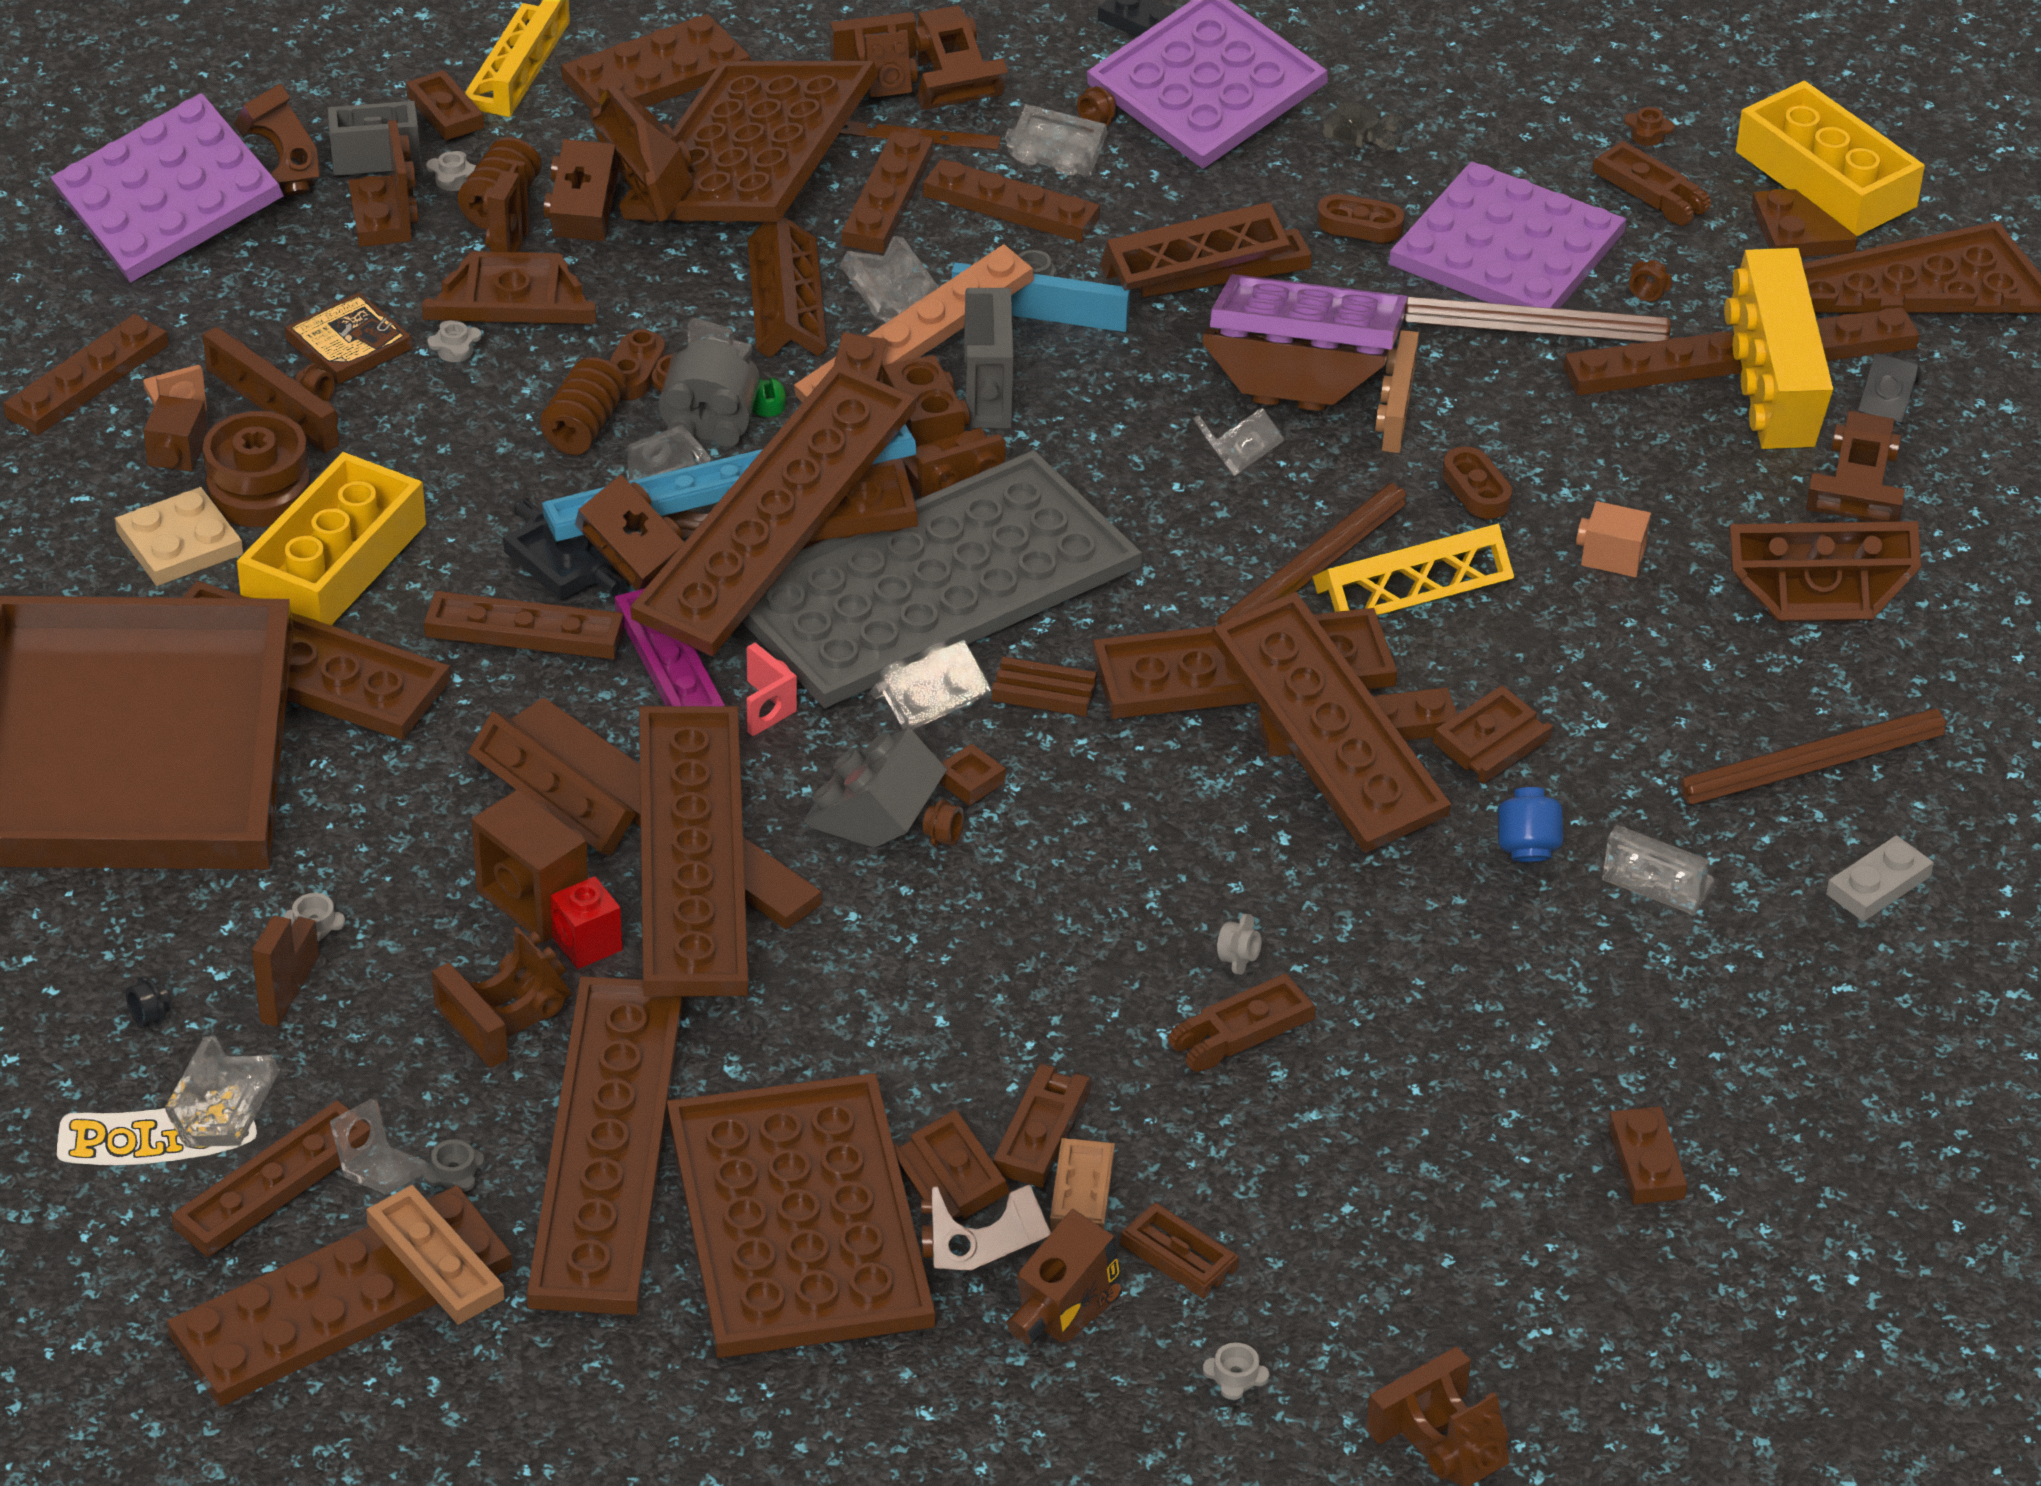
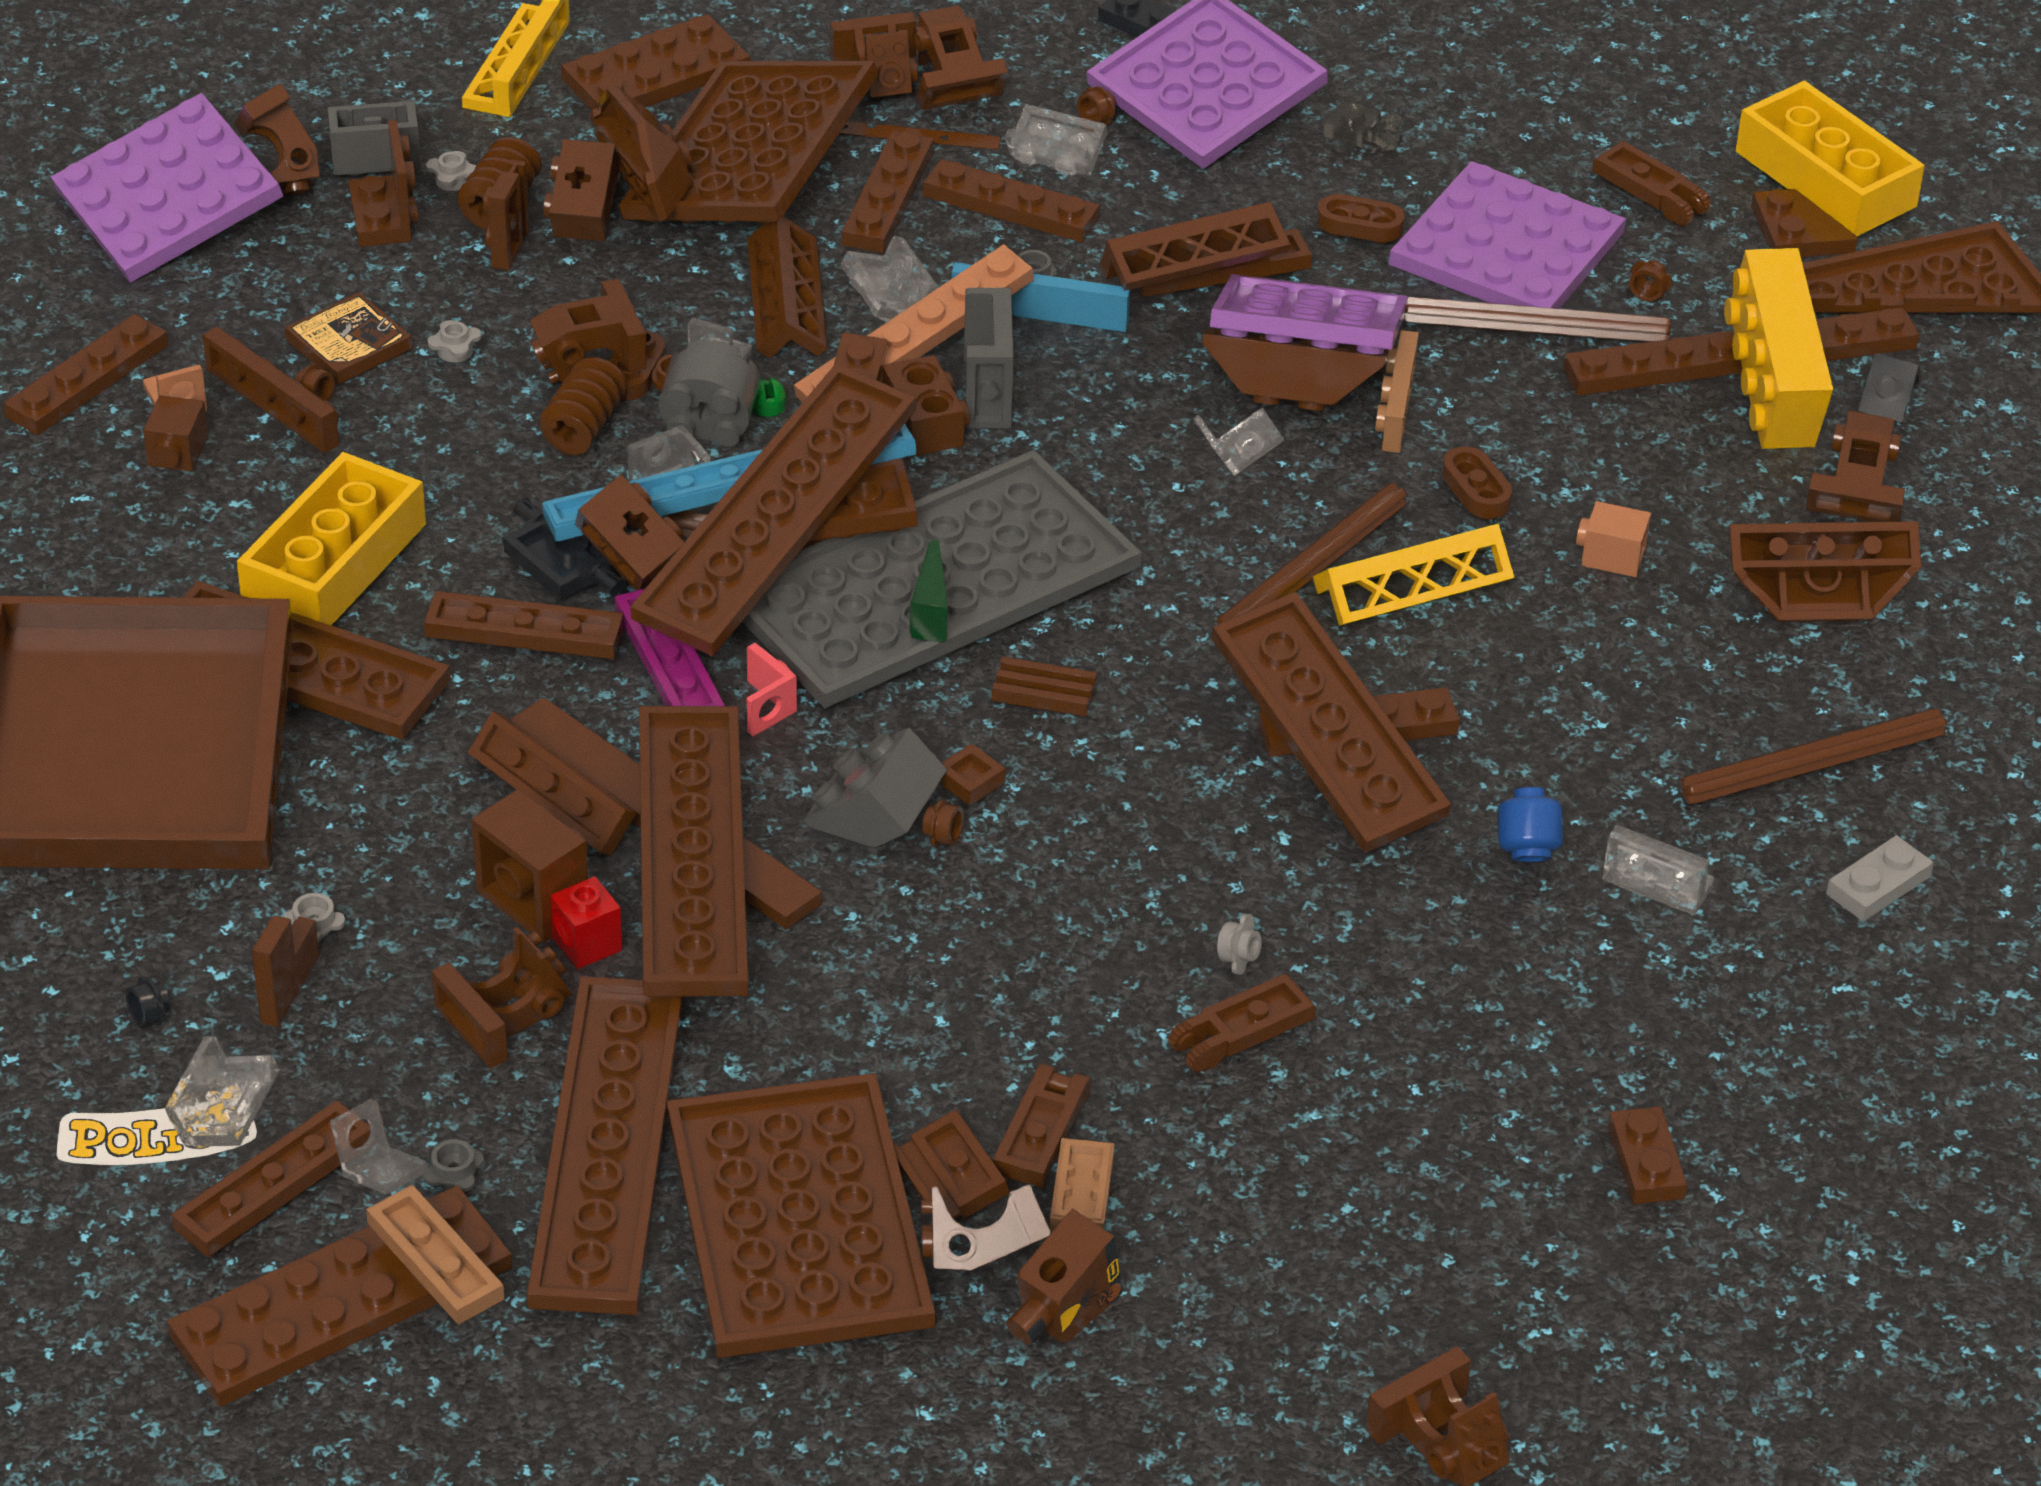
(178, 536): tan plate -> none
(255, 466): reddish brown wheel -> none
(445, 105): reddish brown plate -> none
(511, 289): reddish brown wing -> none
(589, 325): none -> reddish brown tile
(929, 599): none -> dark green slope
(932, 685): clear bracket -> none
(953, 460): reddish brown bracket -> none
(1173, 1253): reddish brown tile -> none
(1189, 671): reddish brown plate -> none
(1240, 1359): light grey plate -> none
(1492, 734): reddish brown plate -> none
(1649, 126): reddish brown plate -> none

